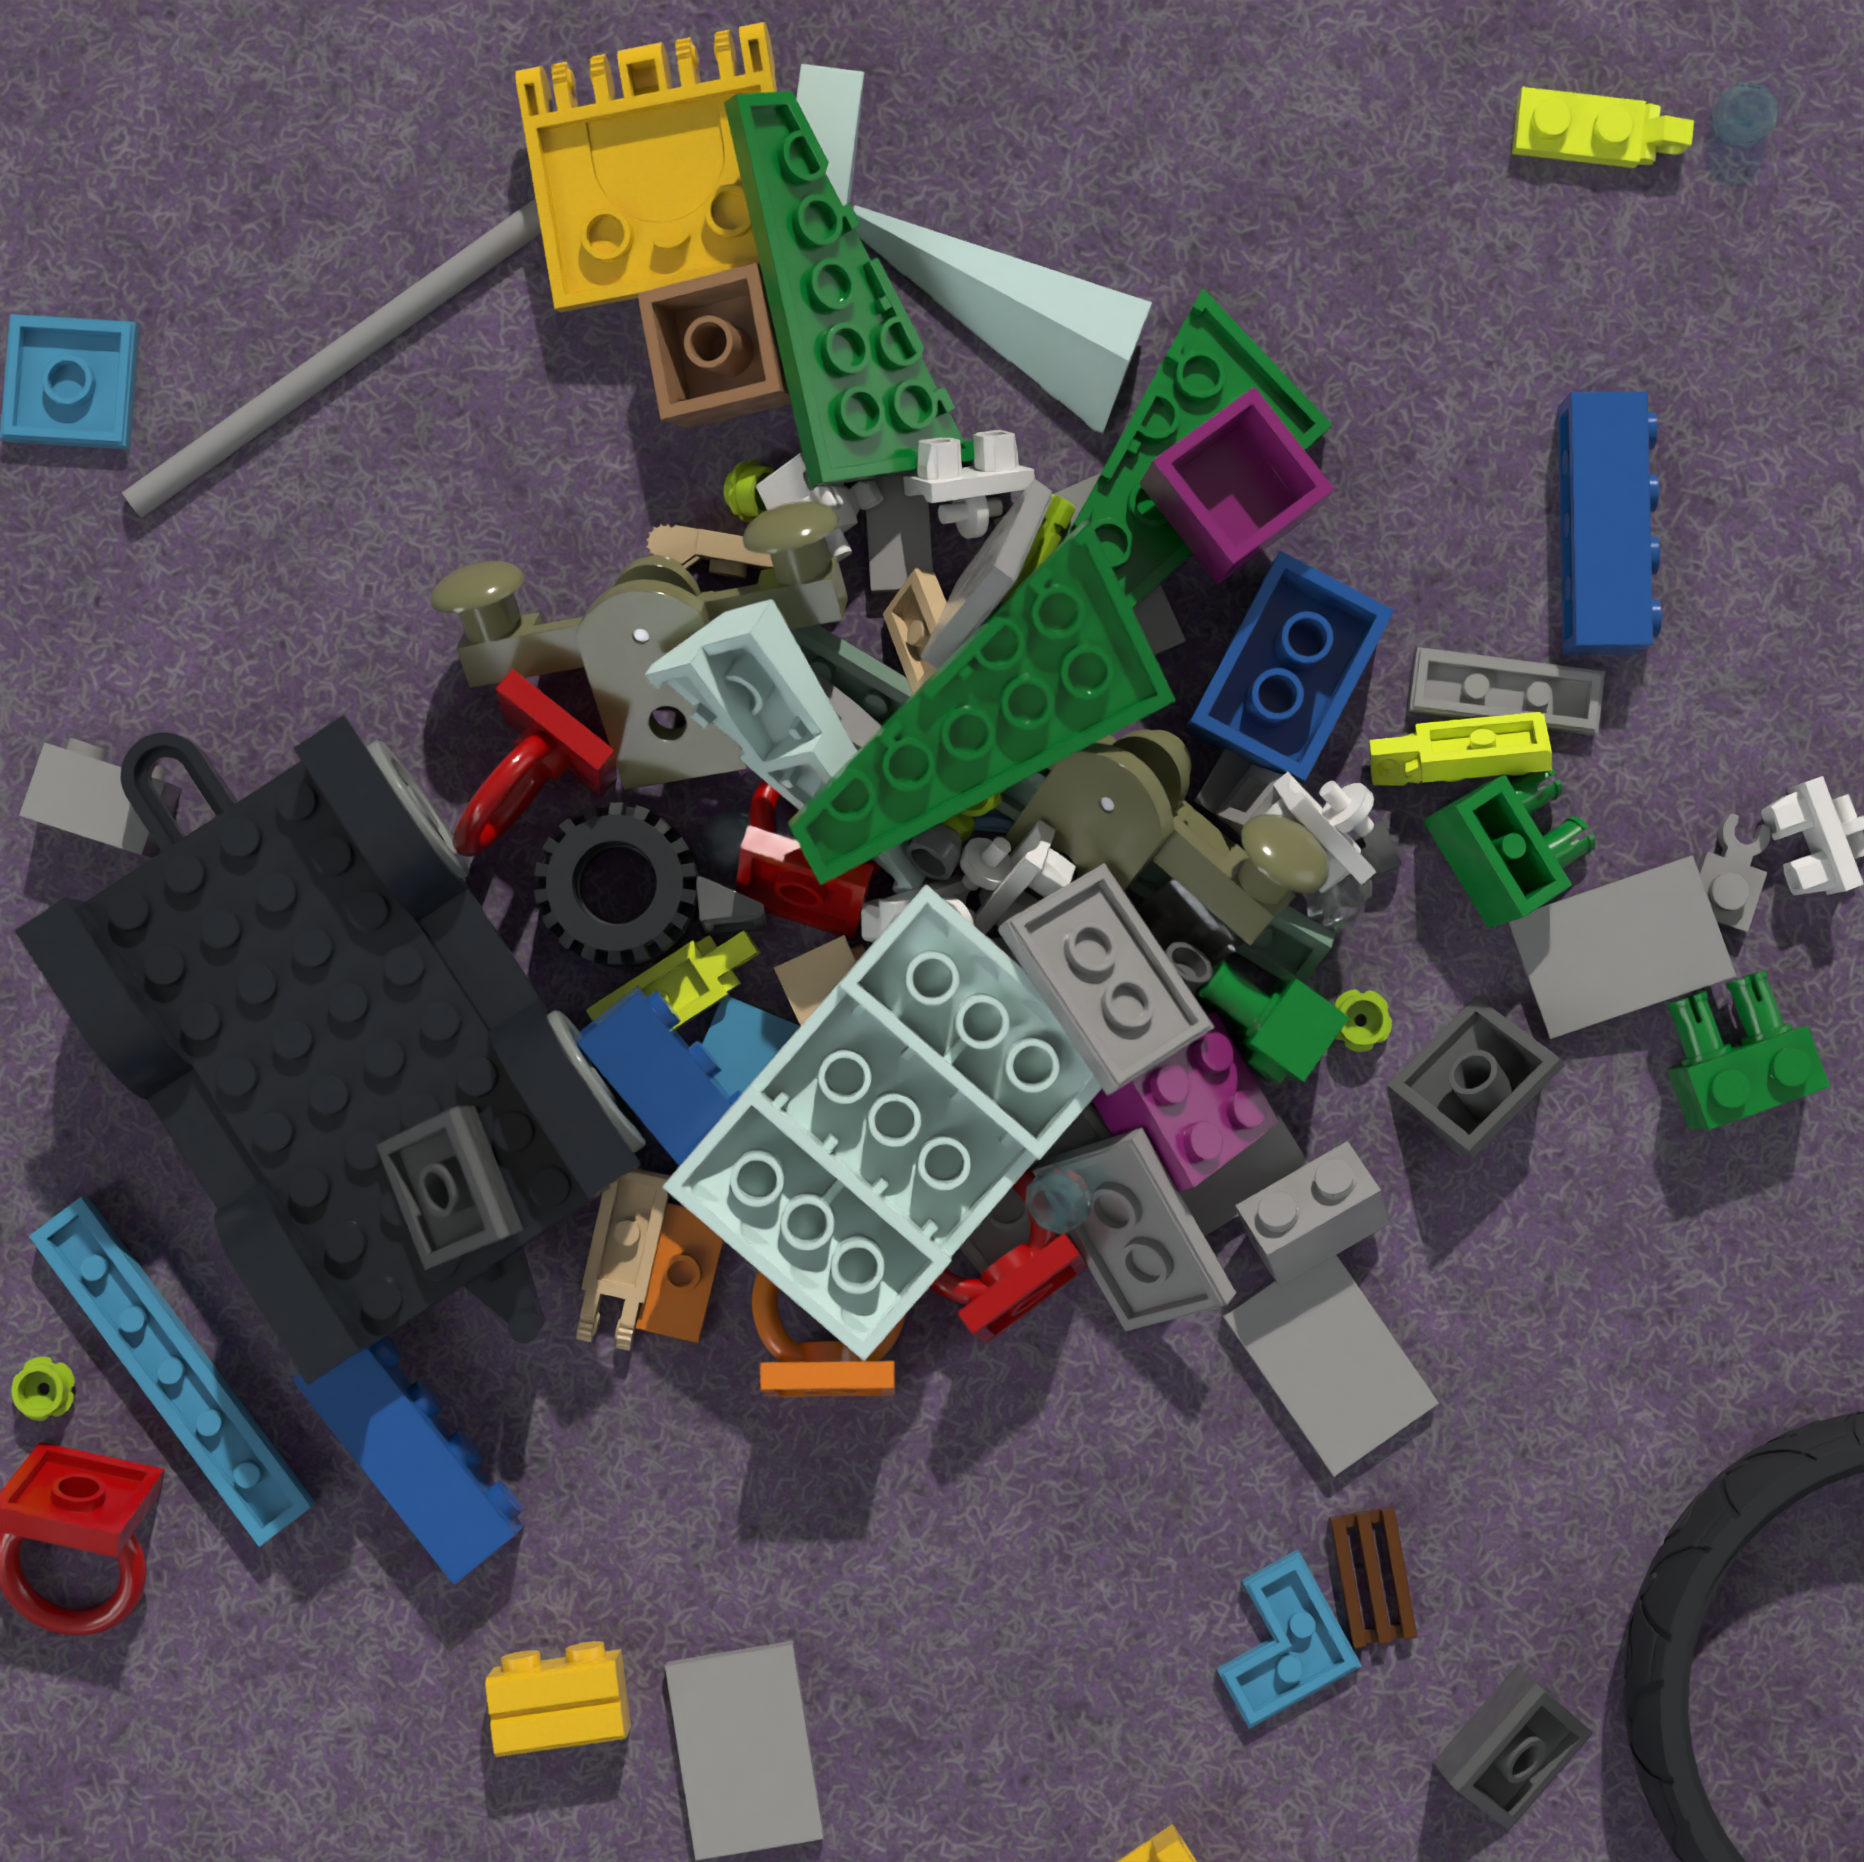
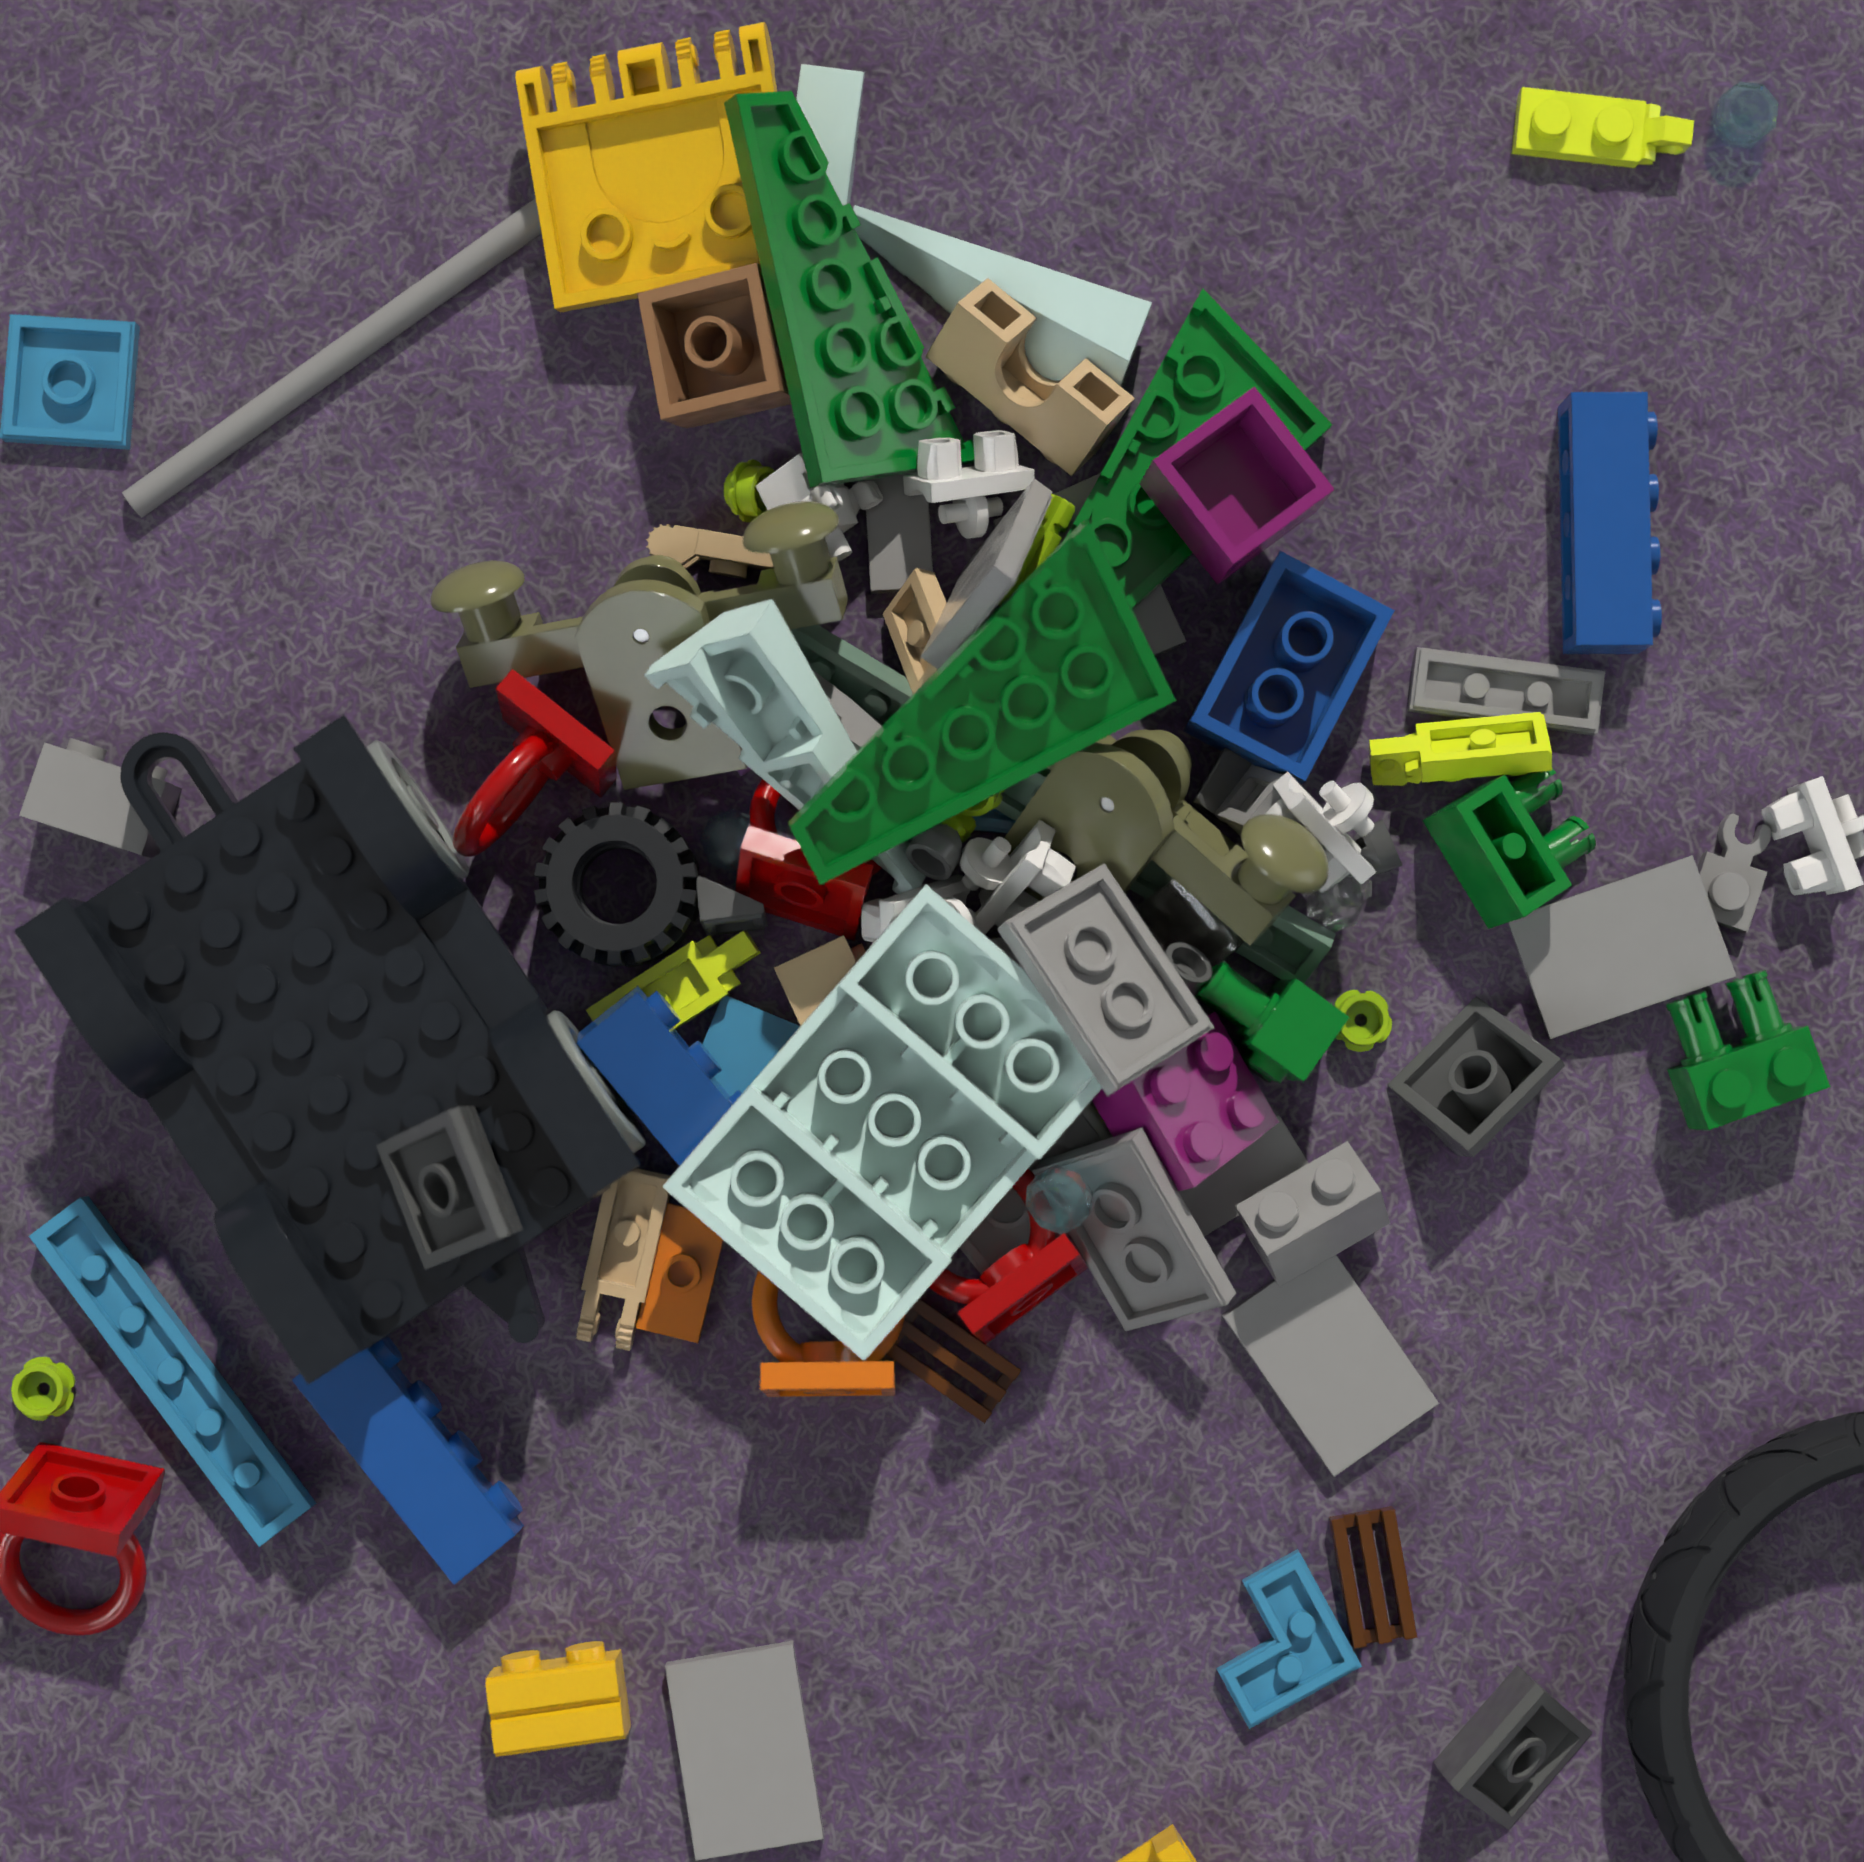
(986, 356): none -> tan arch
(994, 1391): none -> reddish brown tile

